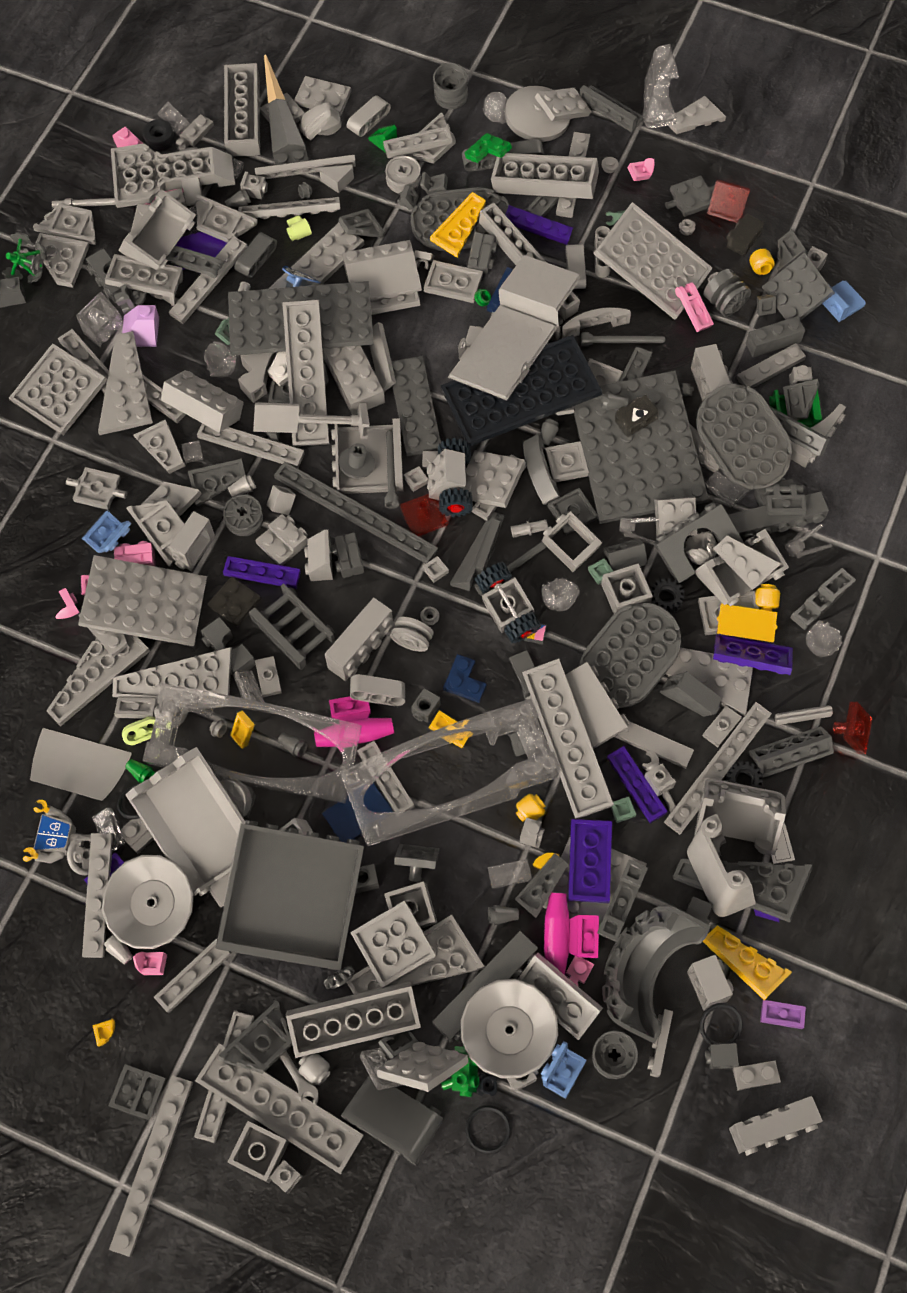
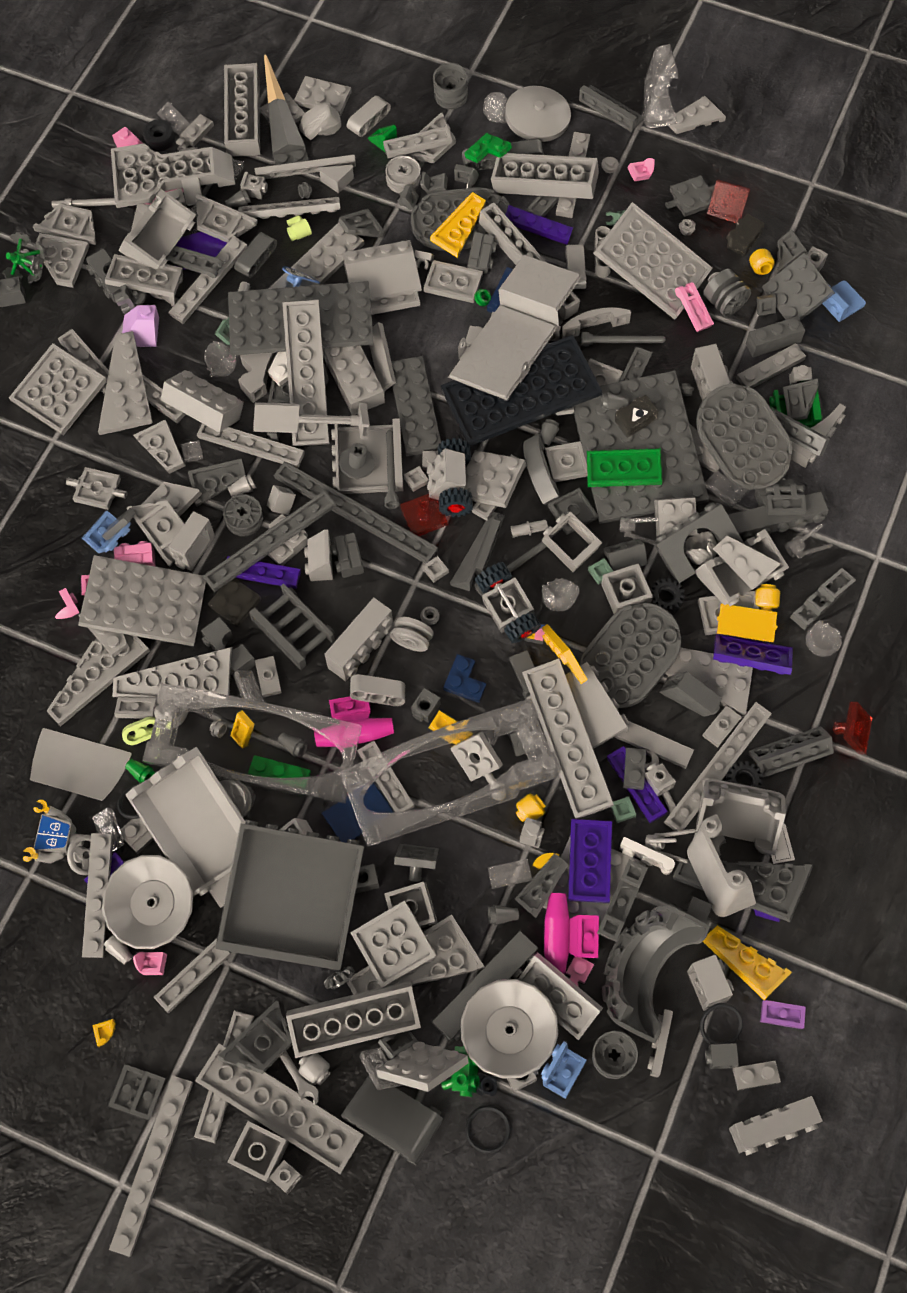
(99, 319): clear slope -> none
(118, 524): none -> dark grey tile
(269, 541): none -> dark grey tile
(270, 768): none -> green plate
(466, 175): none -> dark grey plate
(477, 768): none -> light grey plate
(563, 104): light grey plate -> none
(563, 652): none -> yellow wing
(624, 467): none -> green tile
(634, 768): none -> dark grey plate
(647, 855): none -> white plate
(657, 842): none -> light grey plant
(803, 715): light grey axle -> none

